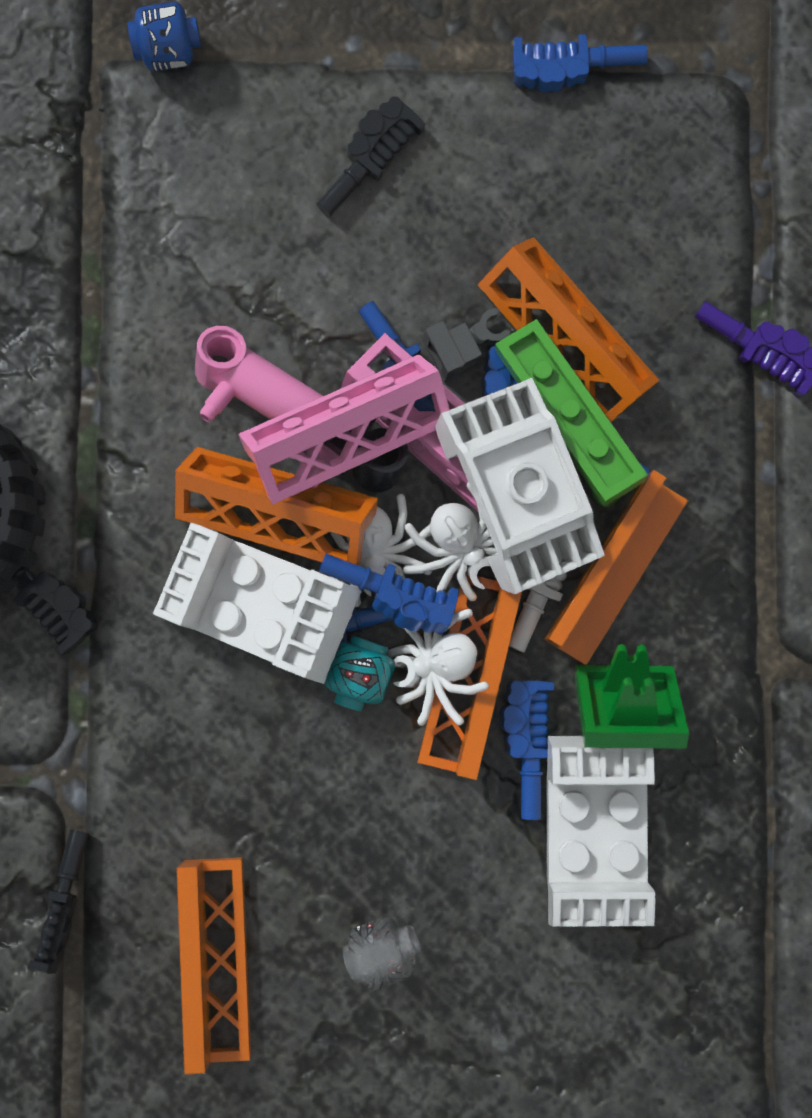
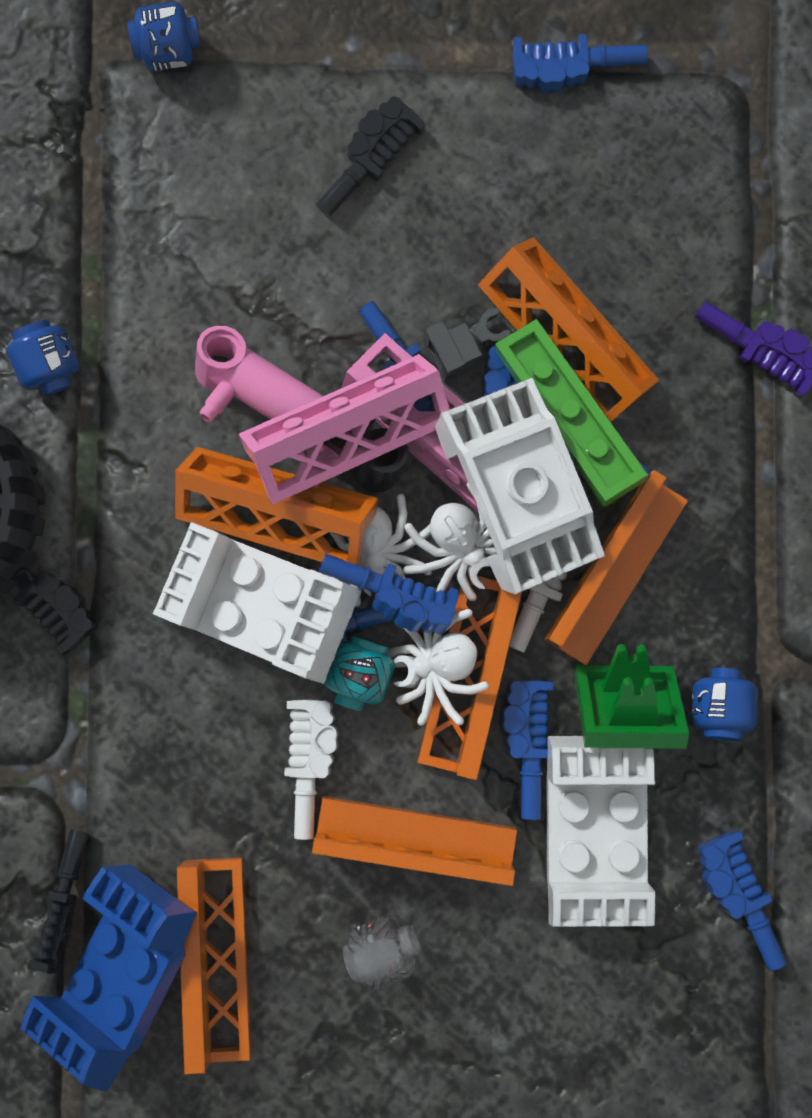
(42, 357): none -> blue head
(117, 978): none -> blue plate
(311, 757): none -> white piece
(415, 840): none -> orange fence
(724, 705): none -> blue head
(734, 885): none -> blue piece

